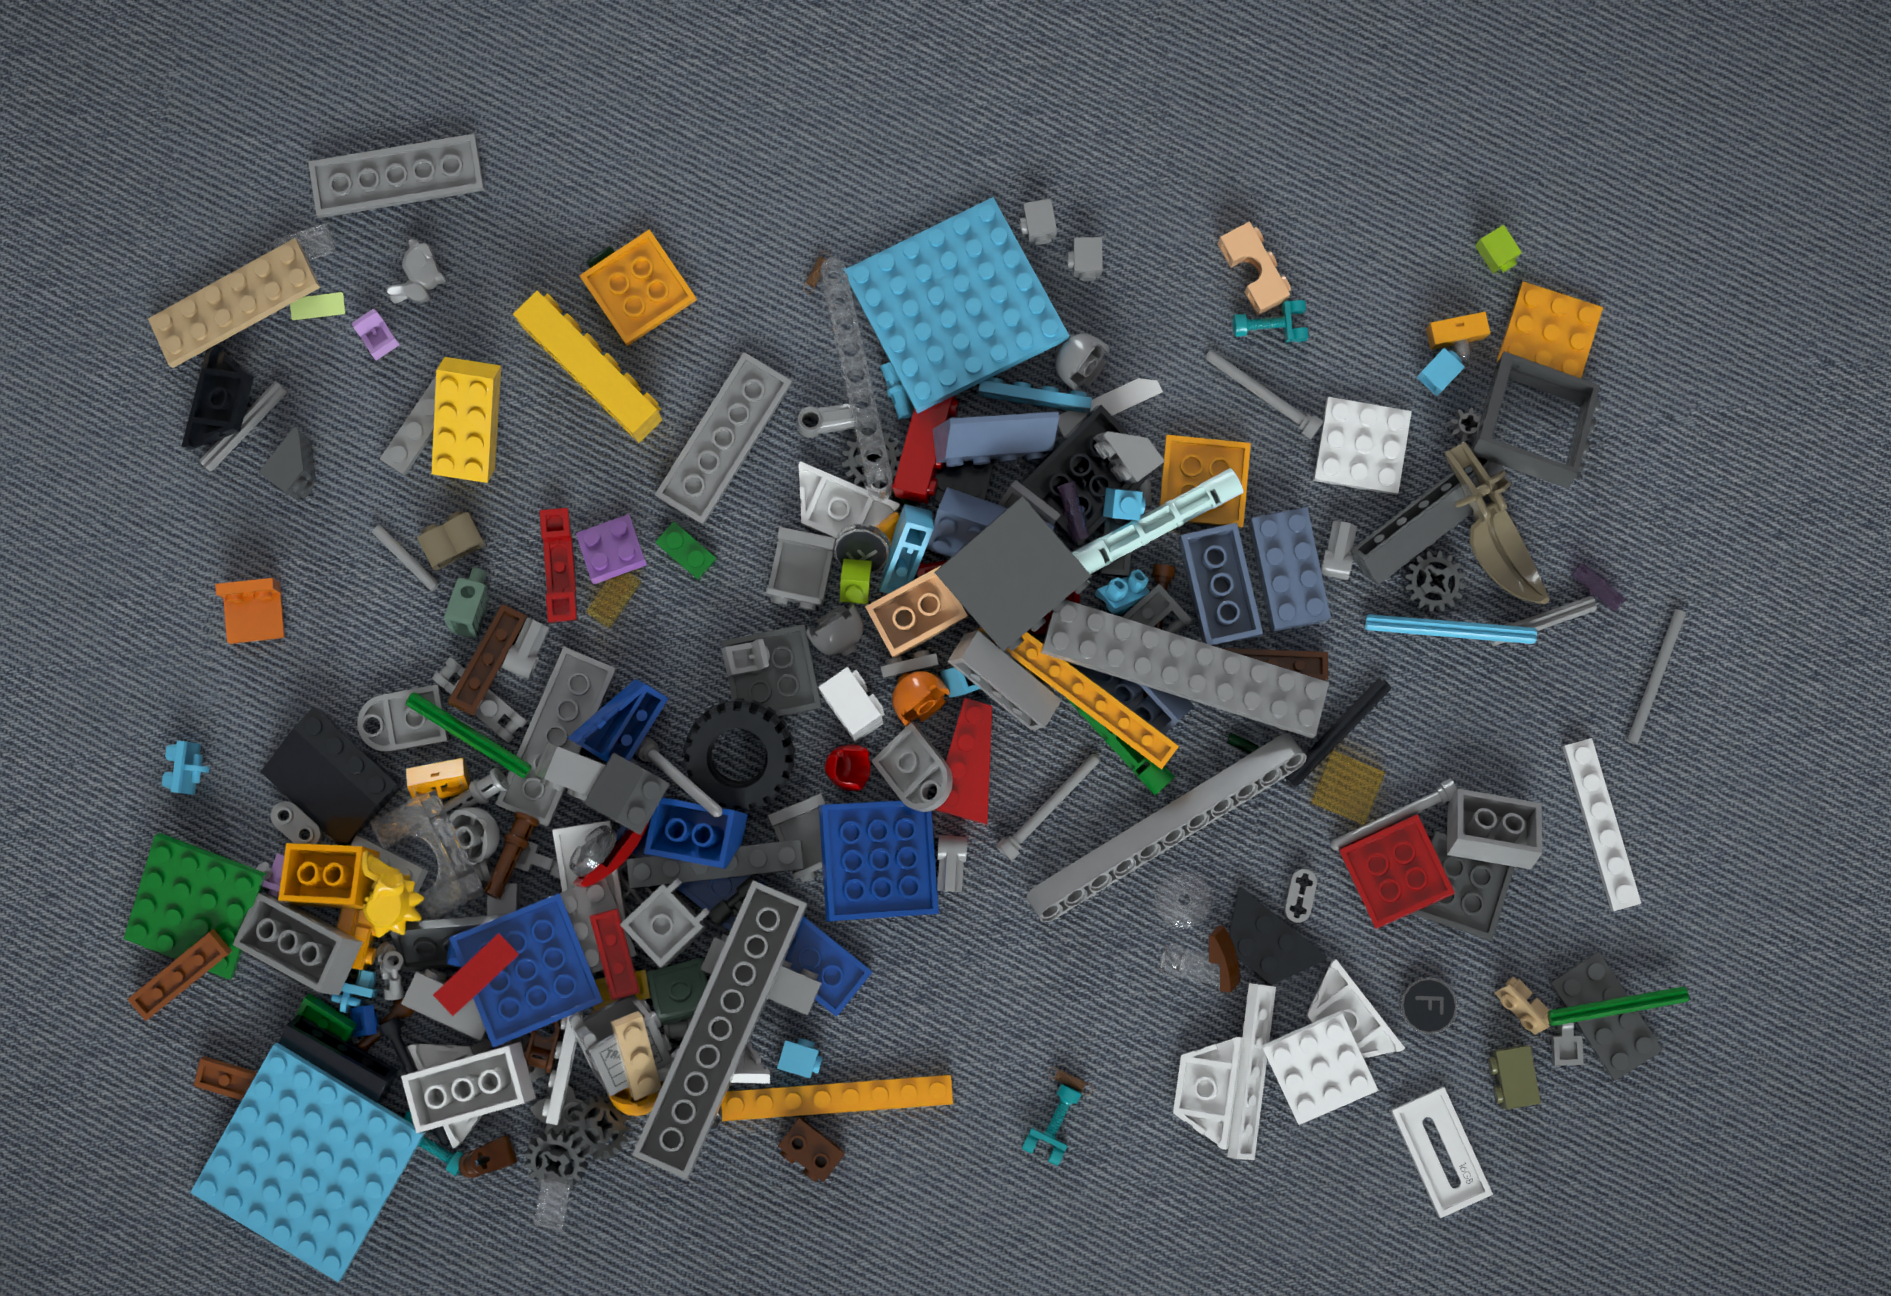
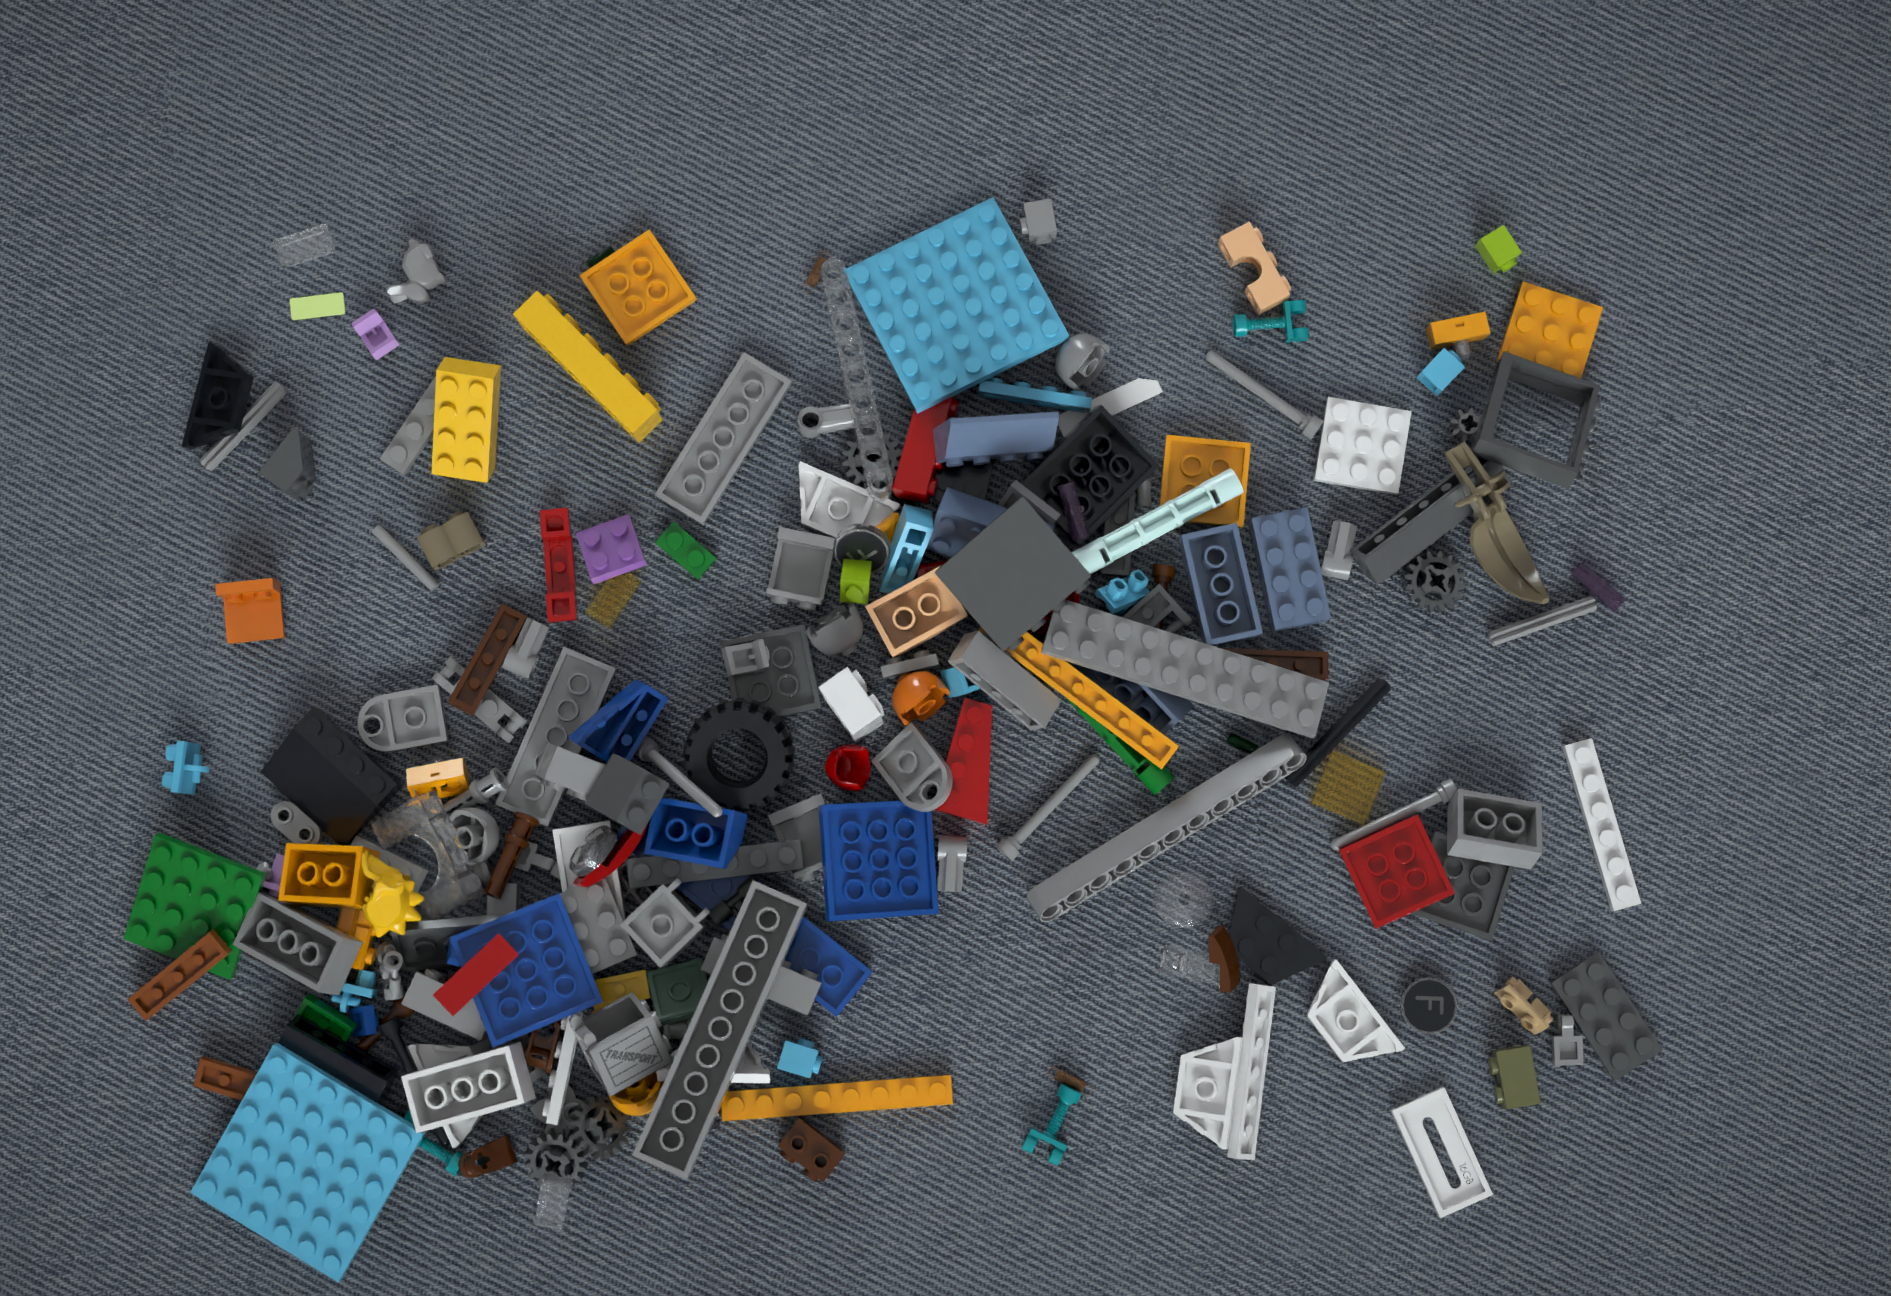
(233, 303): tan plate -> none
(396, 176): light grey plate -> none
(468, 604): sand green torso -> none
(468, 735): green axle -> none
(614, 954): red tile -> none
(636, 1055): tan plate -> none
(897, 393): medium azure pin -> none
(1086, 258): light grey brick -> none
(1123, 504): medium azure brick -> none
(1129, 454): light grey slope -> none
(1293, 894): light grey beam -> none
(1320, 1067): white plate -> none
(1451, 629): medium azure axle -> none
(1618, 1006): green axle -> none
(1656, 676): light grey piece -> none

